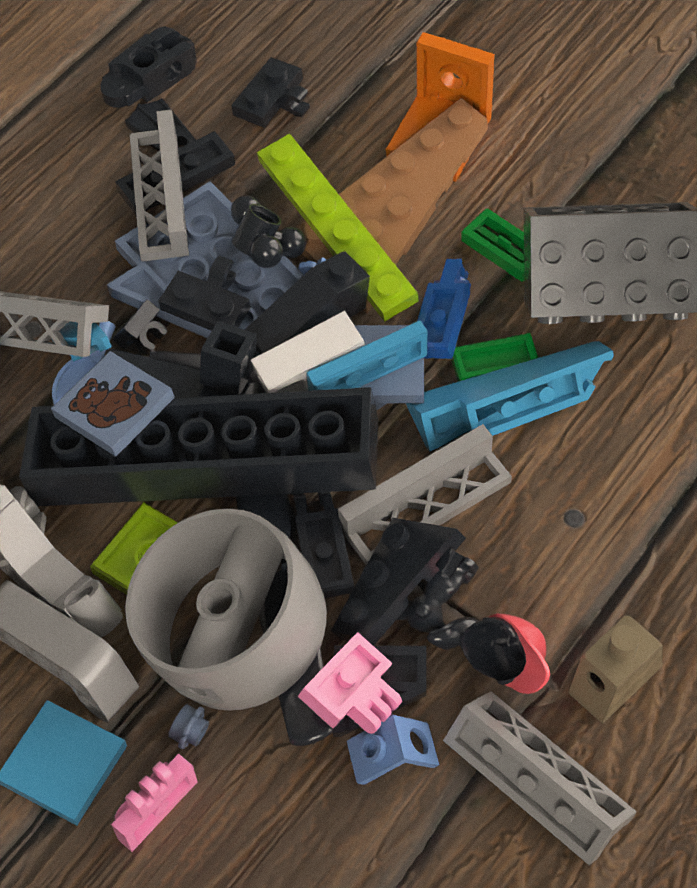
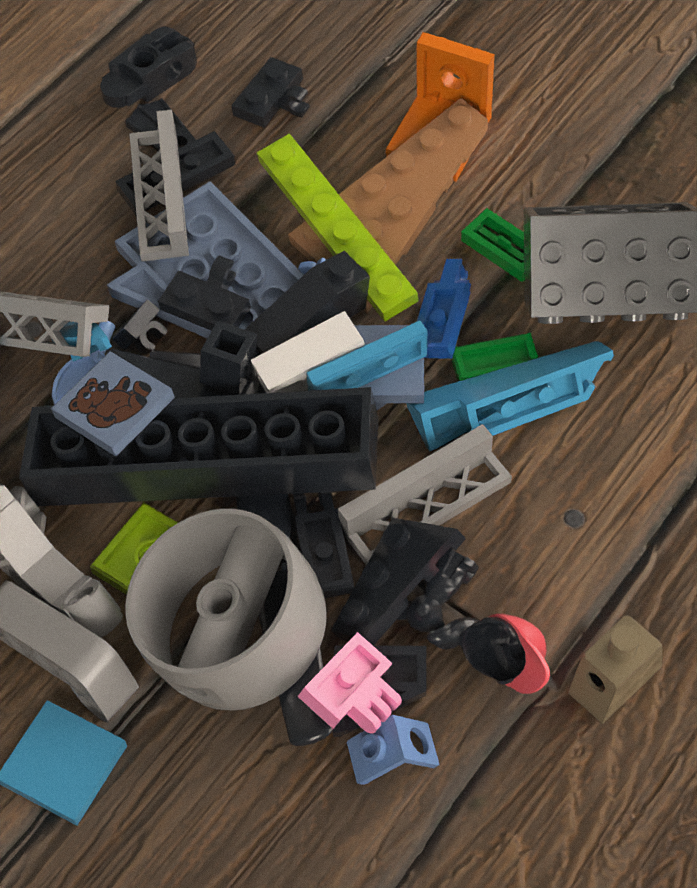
(154, 801): bright pink hinge -> none
(189, 726): sand blue plate -> none
(259, 236): black piece -> none
(536, 777): light grey fence -> none

